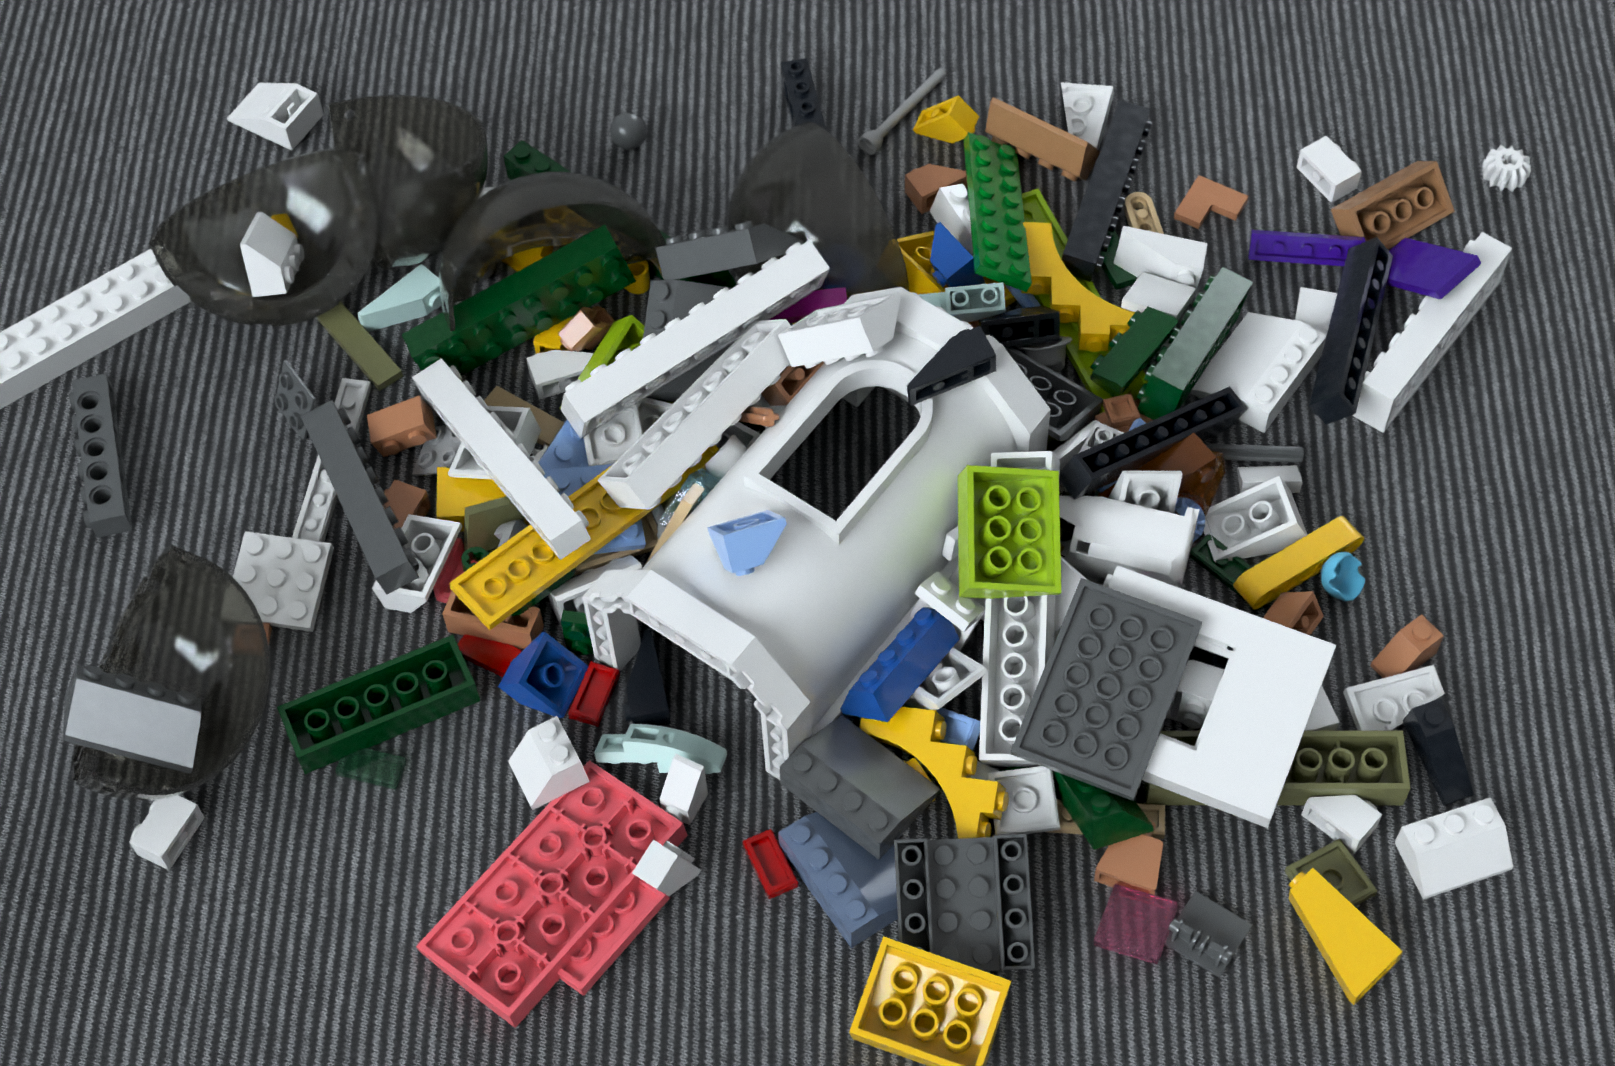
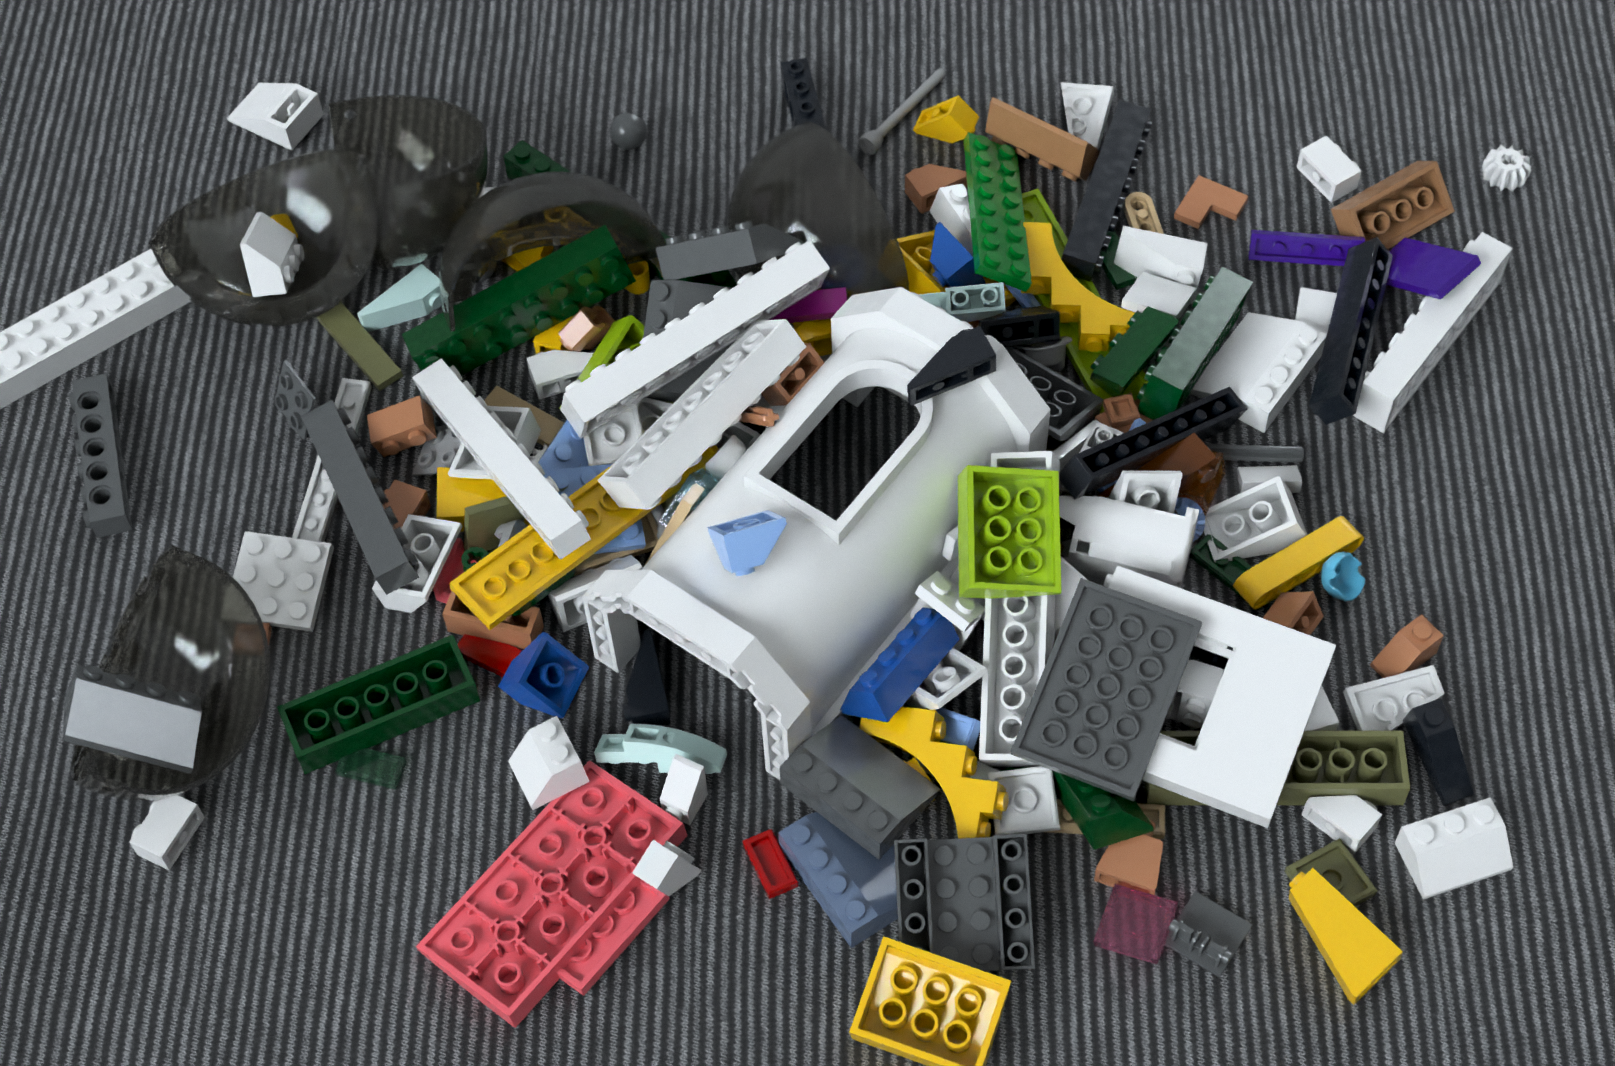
(576, 632): dark green plate -> none
(594, 694): red tile -> none
(842, 331): white slope -> none

